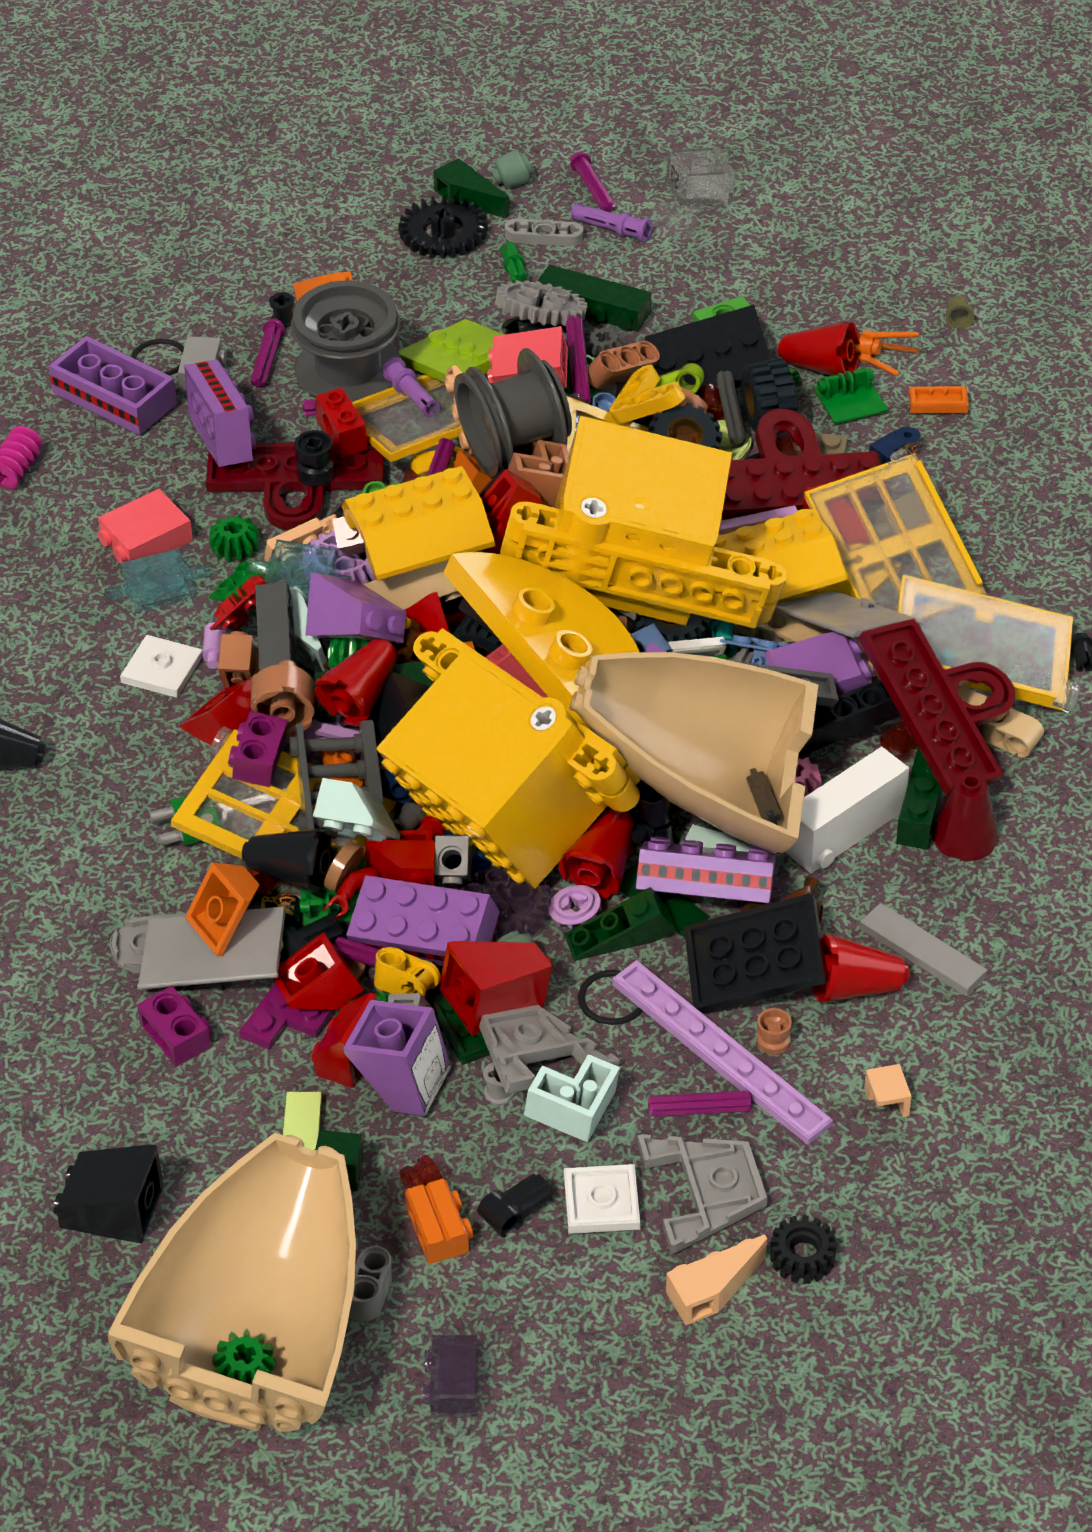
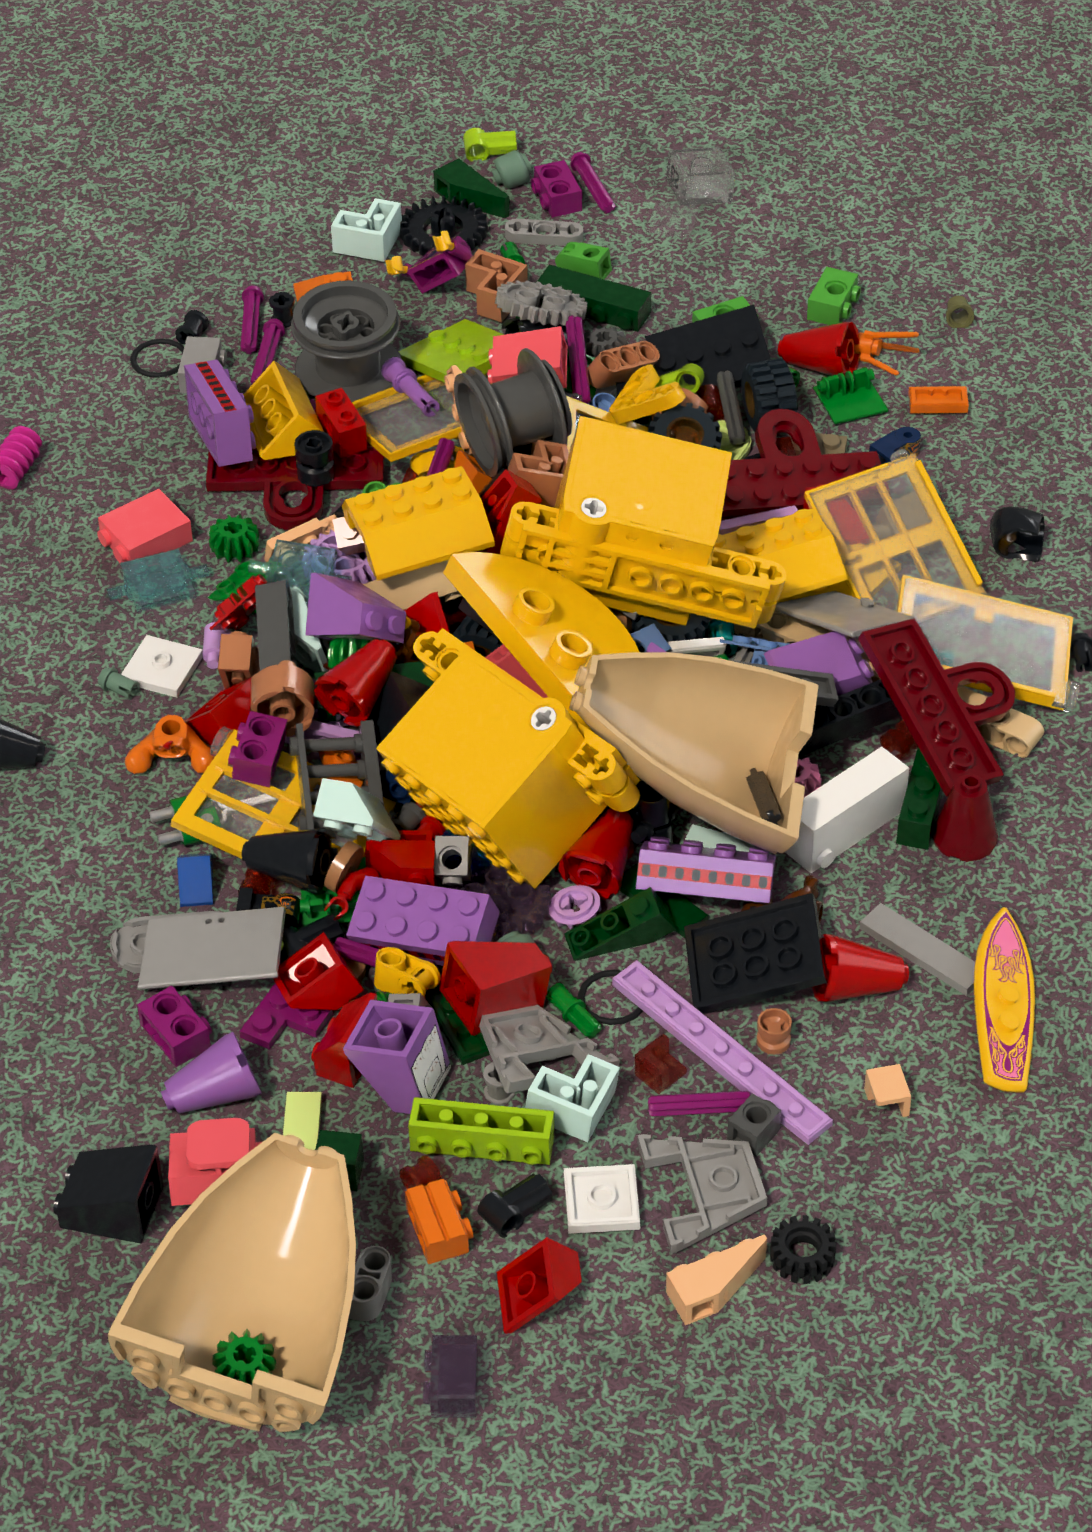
(113, 385): medium lavender brick -> none
(118, 683): none -> sand green pin
(169, 739): none -> orange head
(194, 324): none -> black bush
(195, 879): none -> blue slope
(205, 1154): none -> coral brick
(212, 1078): none -> medium lavender cone
(221, 904): orange slope -> none
(252, 298): none -> magenta axle
(279, 412): none -> yellow slope
(367, 234): none -> light aqua brick
(437, 265): none -> magenta torso
(481, 144): none -> lime piece
(481, 1131): none -> lime brick
(485, 274): none -> nougat brick
(536, 1282): none -> red slope
(557, 188): none -> magenta brick
(573, 1010): none -> green axle
(585, 259): none -> bright green leg
(623, 224): medium lavender pin -> none
(657, 1066): none -> clear red panel
(755, 1122): none -> dark grey brick
(833, 296): none -> bright green brick
(1004, 1004): none -> yellow piece
(1021, 527): none -> black piece

